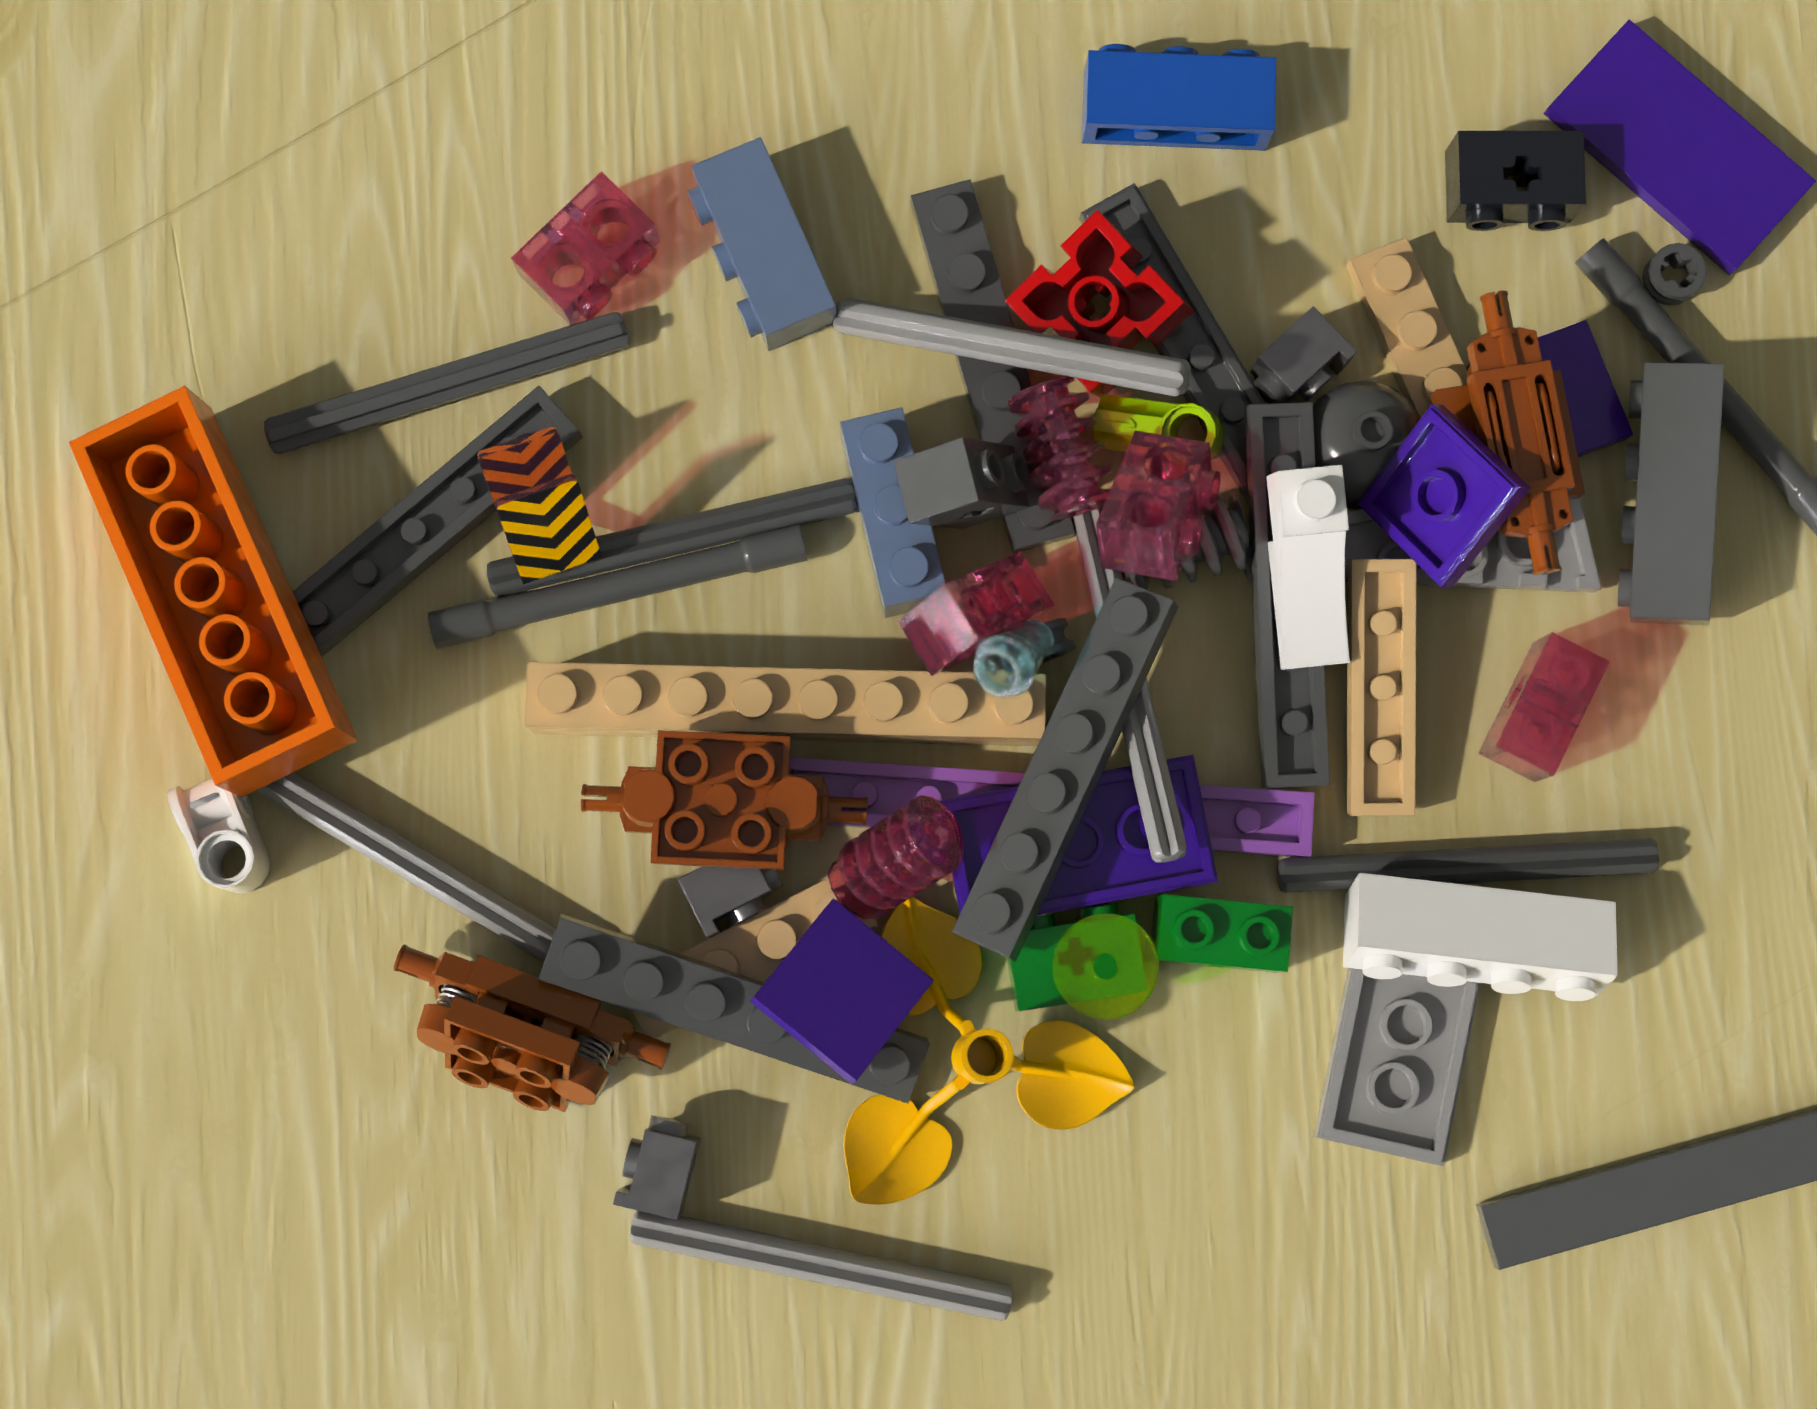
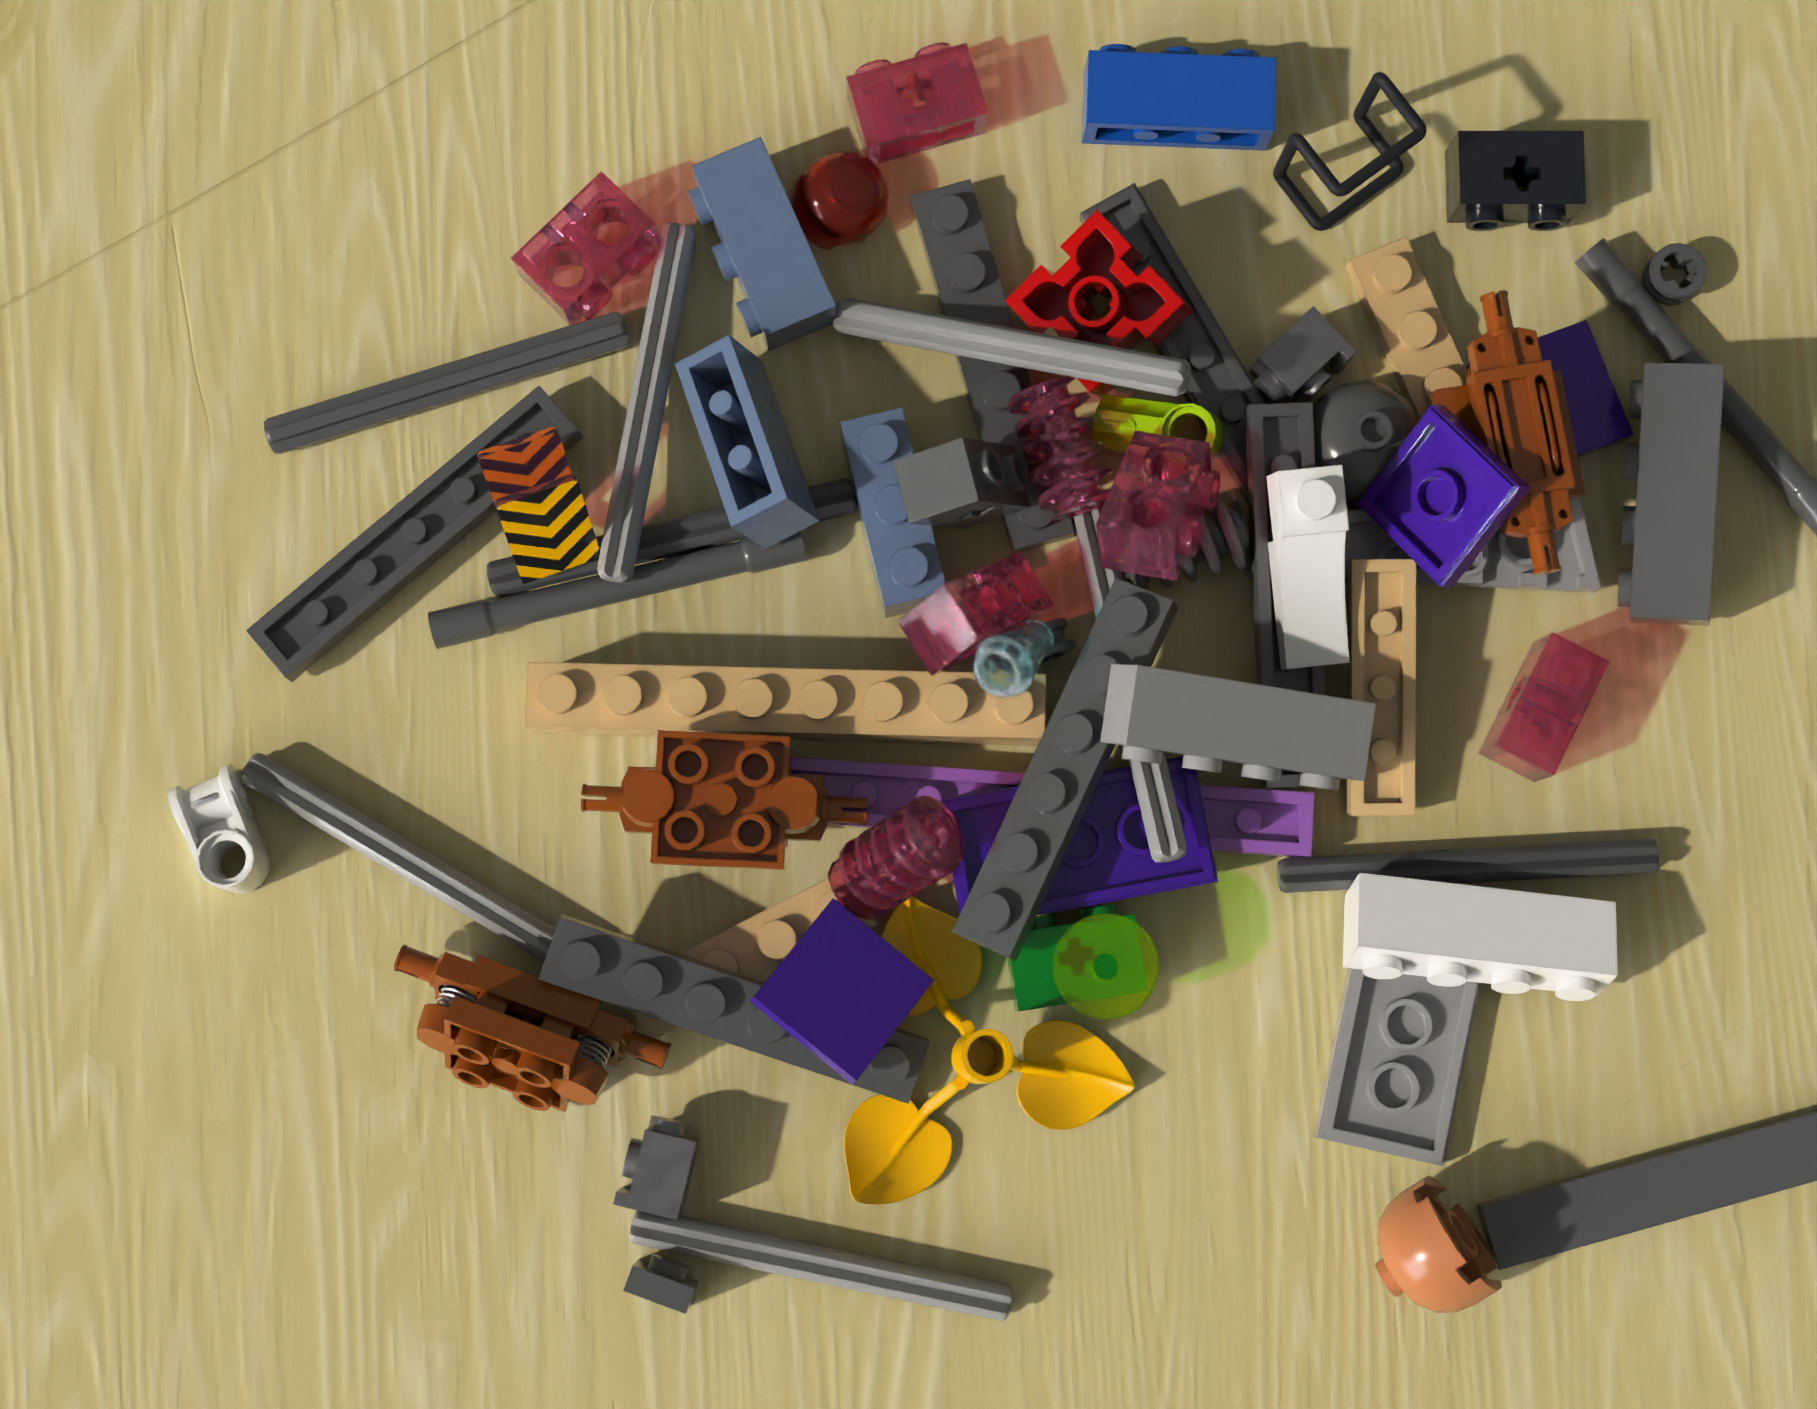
(212, 592): orange brick -> none
(646, 403): none -> light grey axle
(662, 1282): none -> dark grey plate
(727, 893): flat silver brick -> none
(746, 442): none -> sand blue brick
(839, 199): none -> clear red hair
(892, 125): none -> clear pink brick
(1222, 933): green brick -> none
(1237, 723): none -> light grey brick
(1388, 155): none -> black piece
(1433, 1251): none -> nougat cylinder
(1680, 147): dark purple tile -> none

